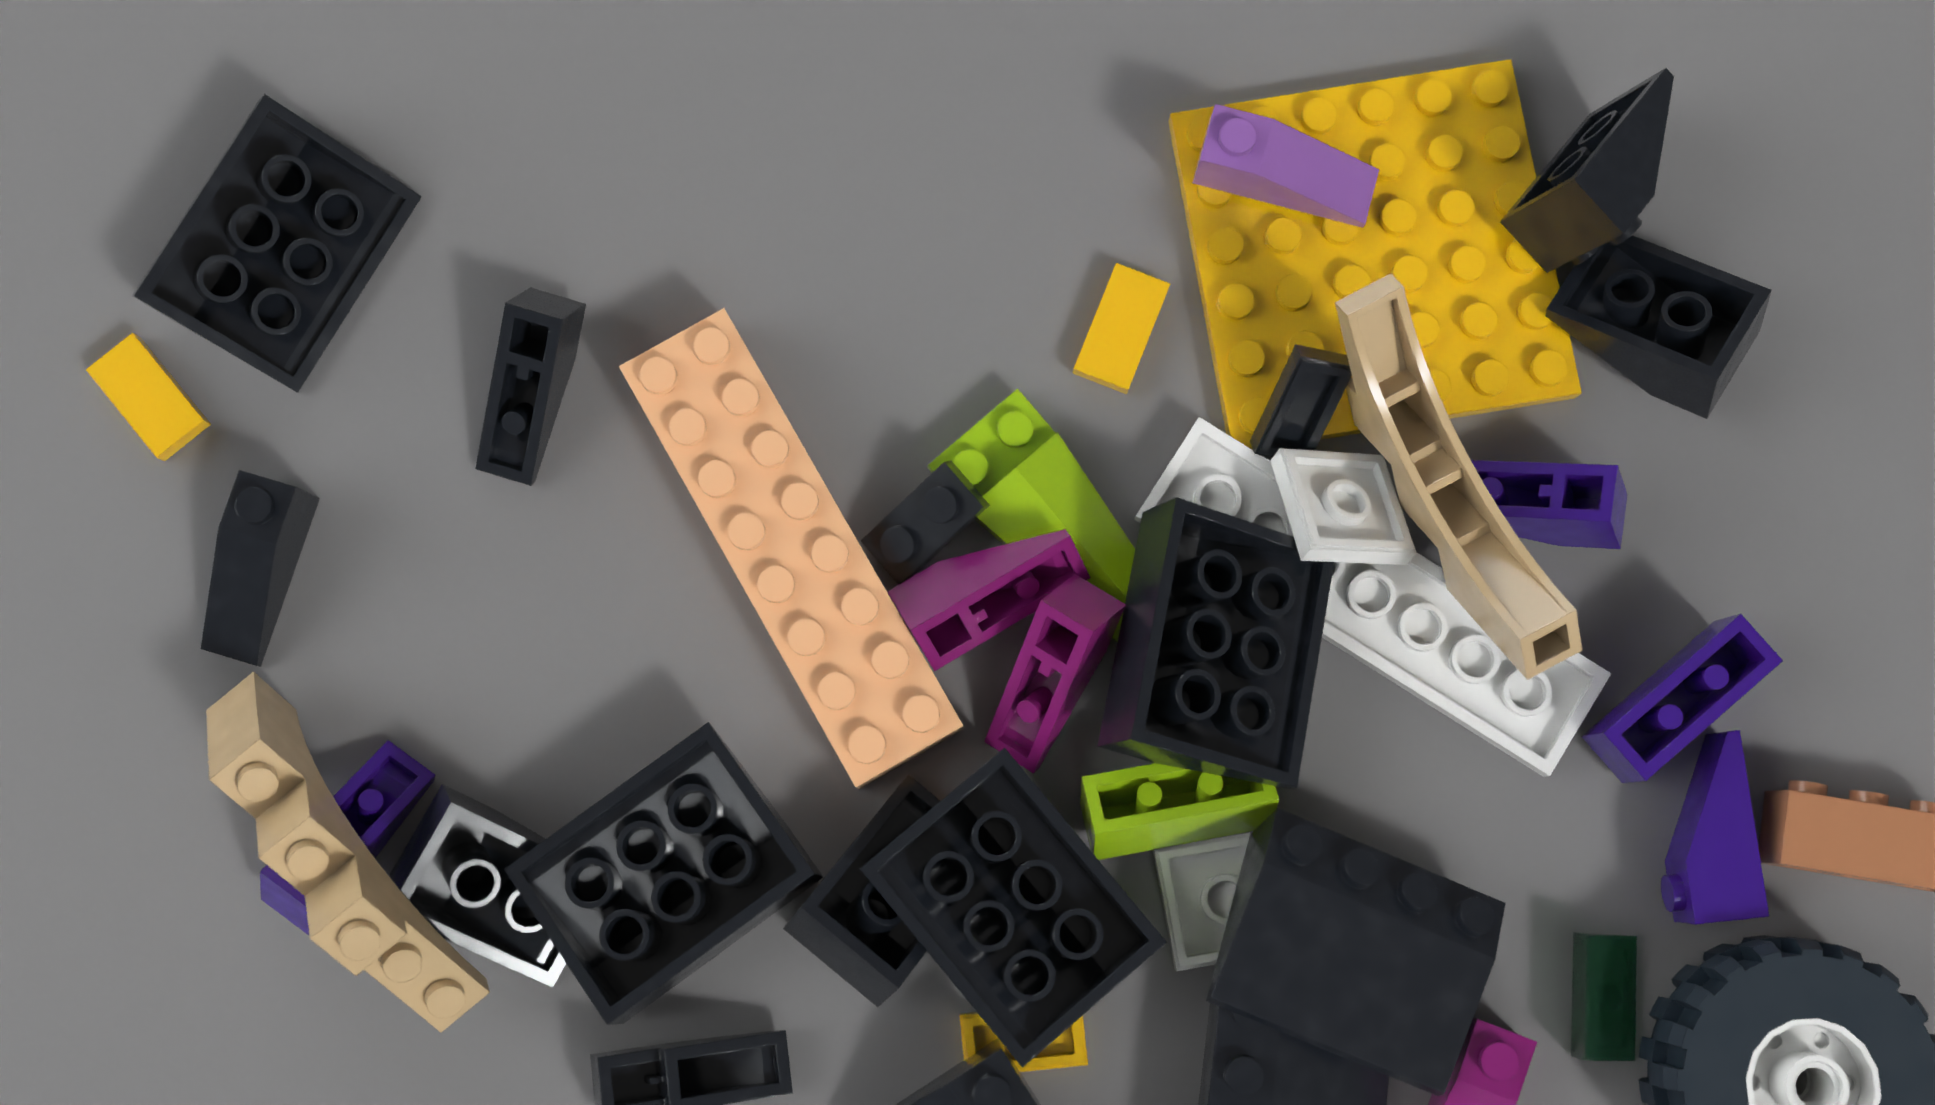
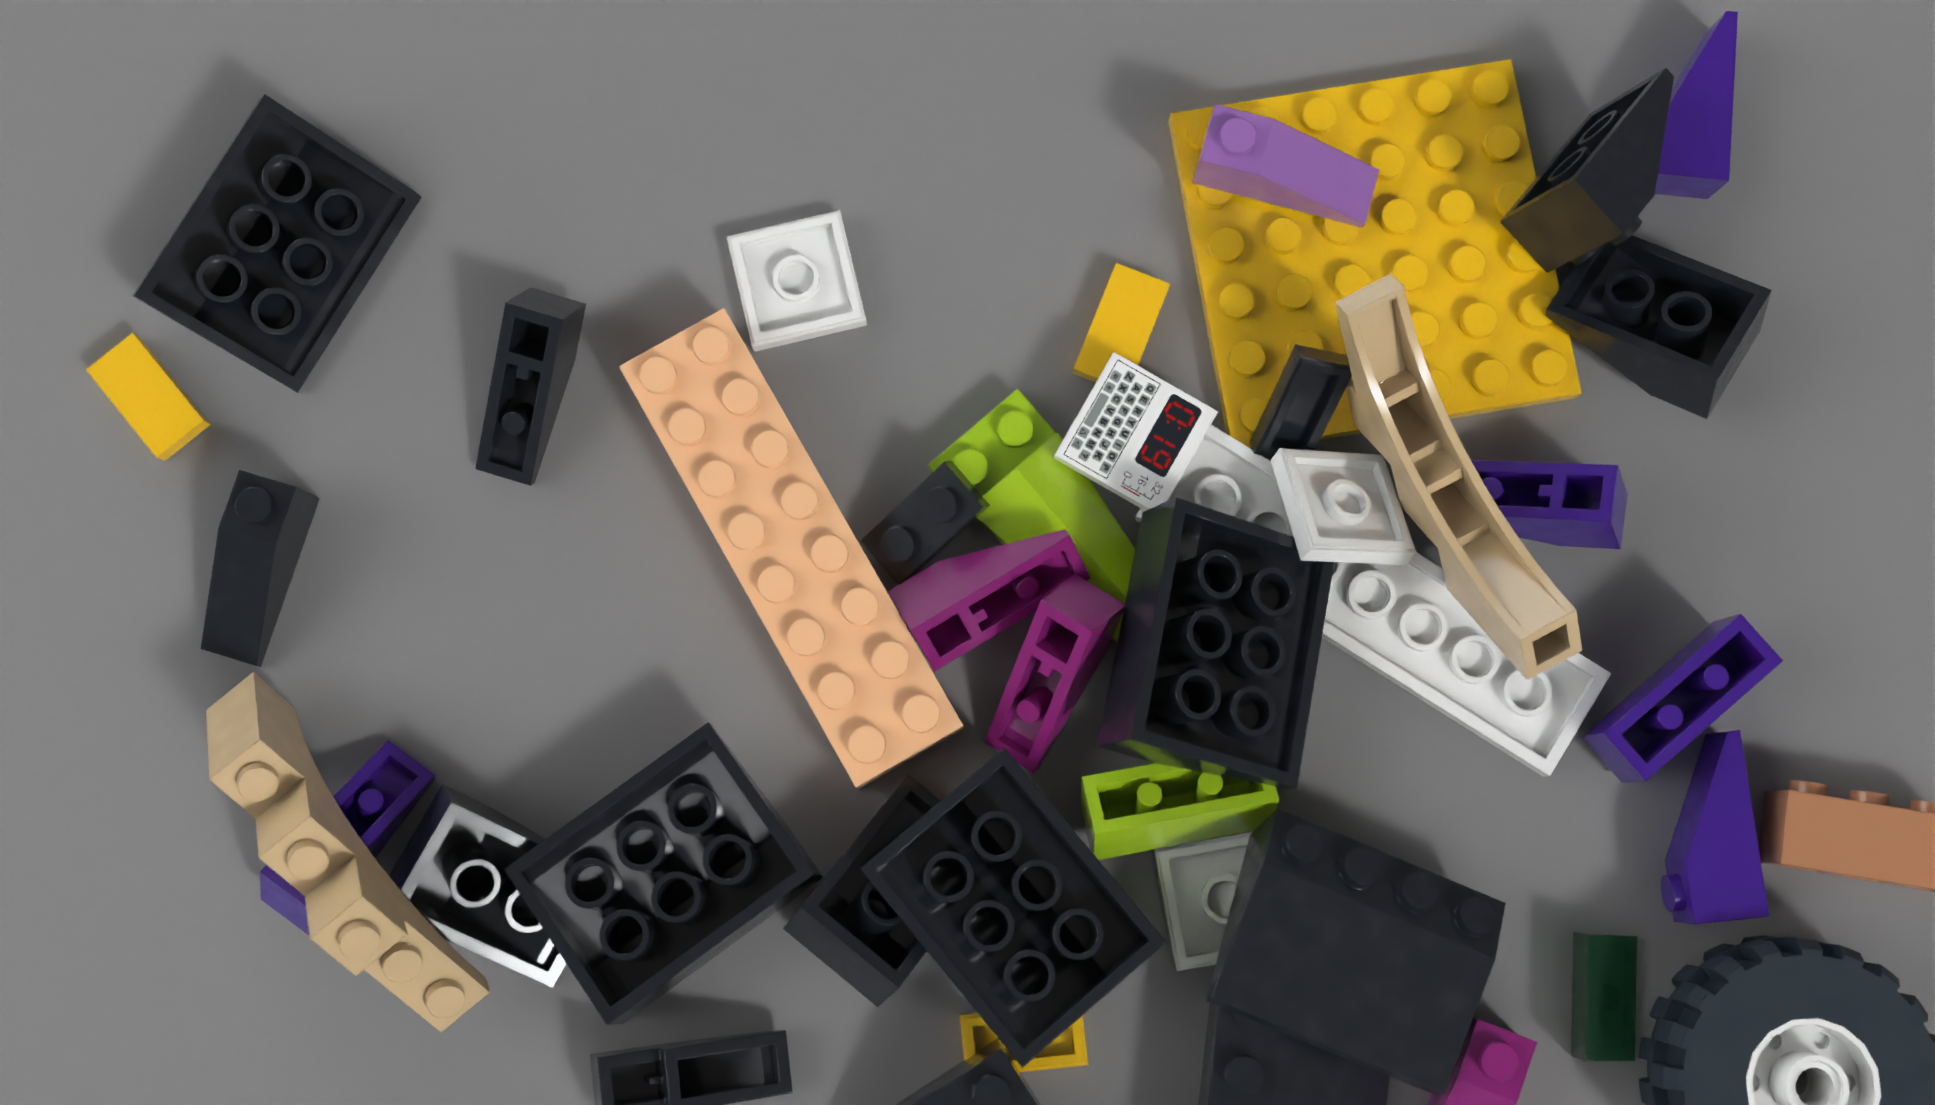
(796, 281): none -> white tile
(1135, 434): none -> tile
(1700, 117): none -> dark purple slope

